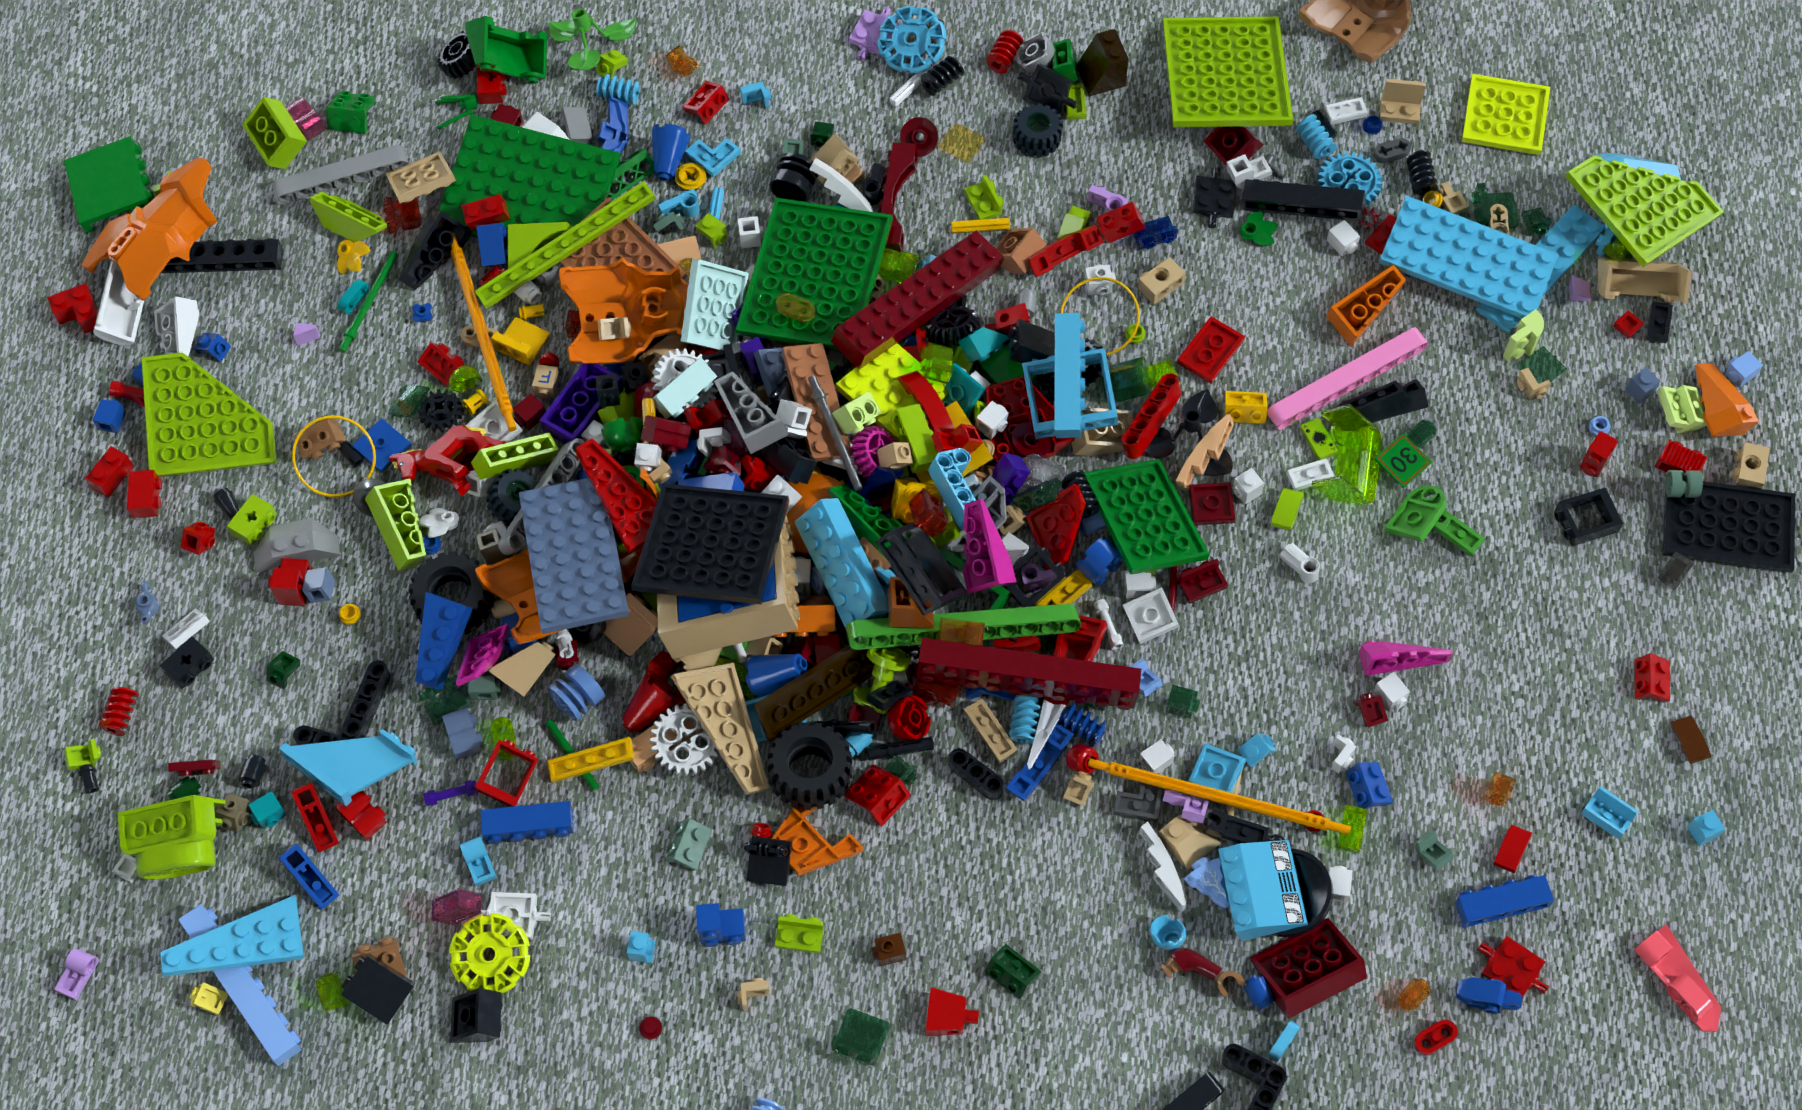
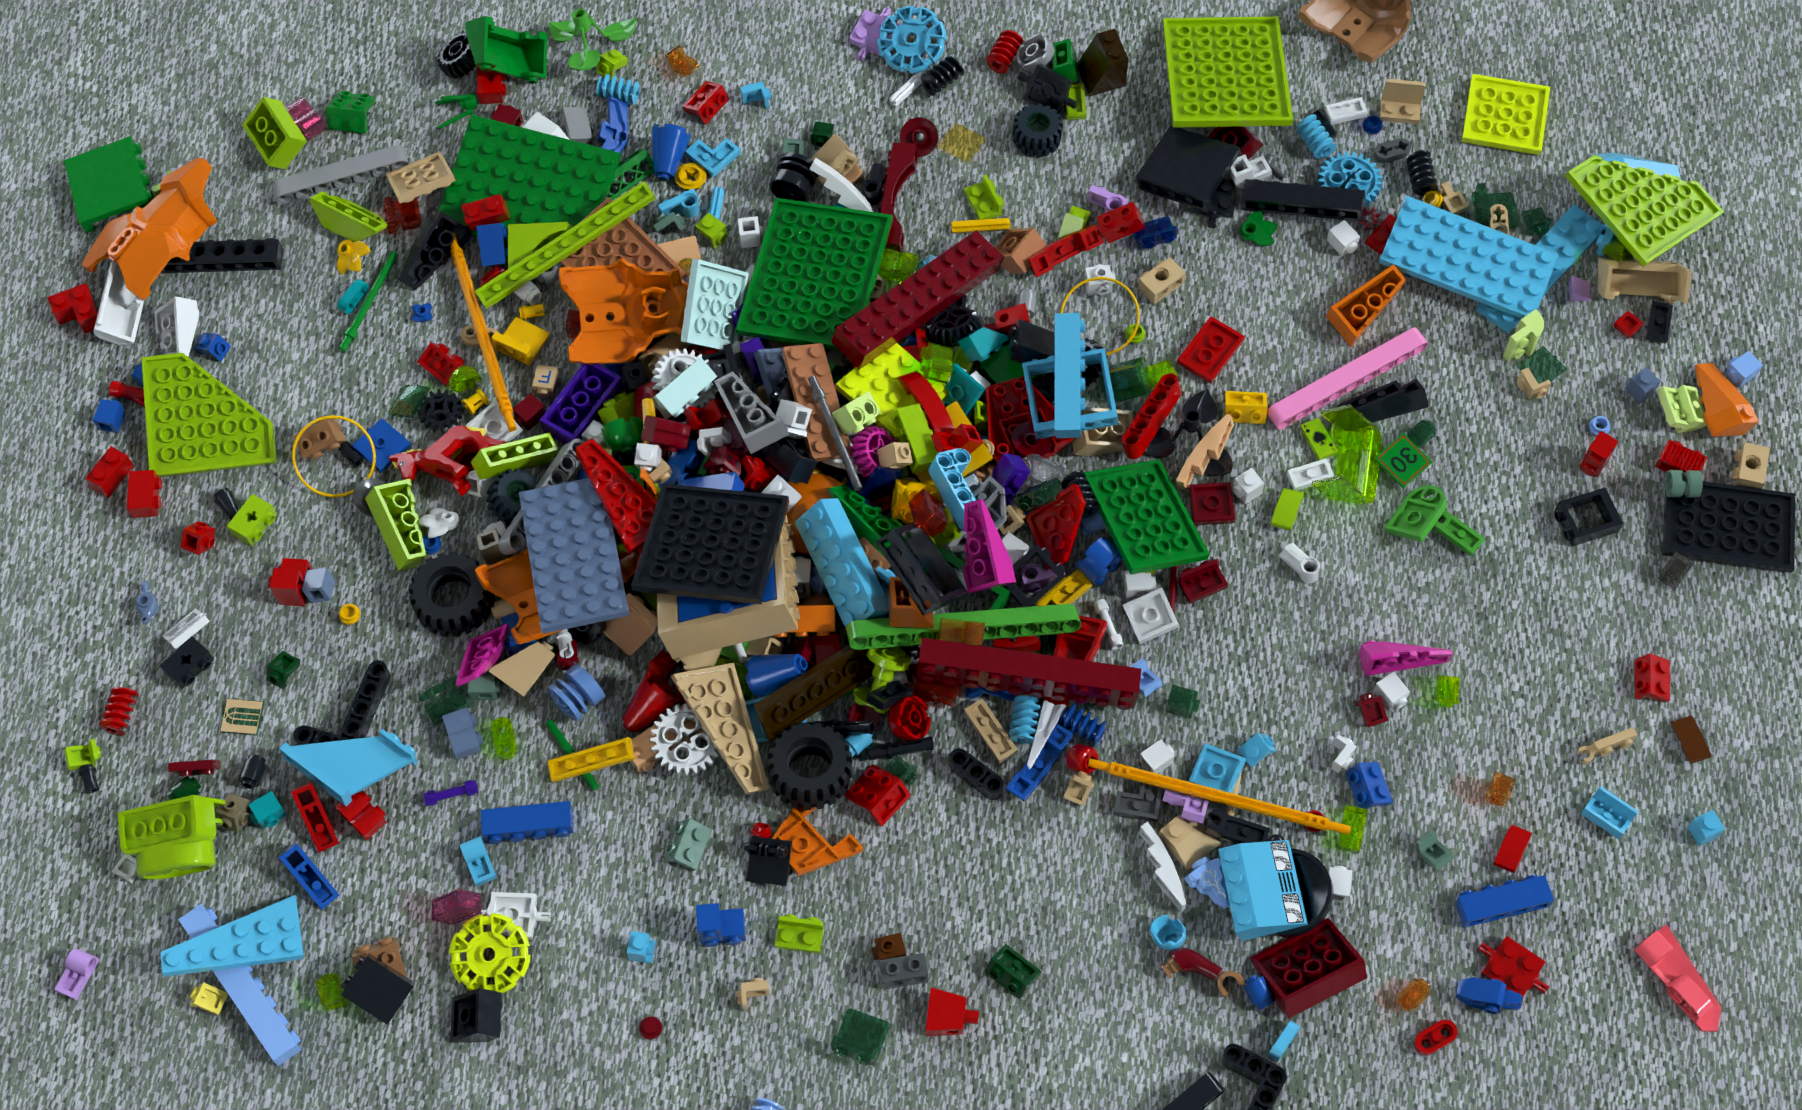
(242, 717): none -> piece
(295, 540): light grey wedge -> none
(305, 333): lavender slope -> none
(439, 639): blue wedge -> none
(497, 794): red window -> none
(549, 359): red plate -> none
(607, 390): black brick -> none
(613, 328): tan bracket -> none
(796, 307): clear yellow plate -> none
(903, 971): none -> dark grey brick
(992, 420): white brick -> none
(1187, 167): none -> black panel
(1447, 690): none -> clear neon green bracket
(1607, 745): none -> tan plate

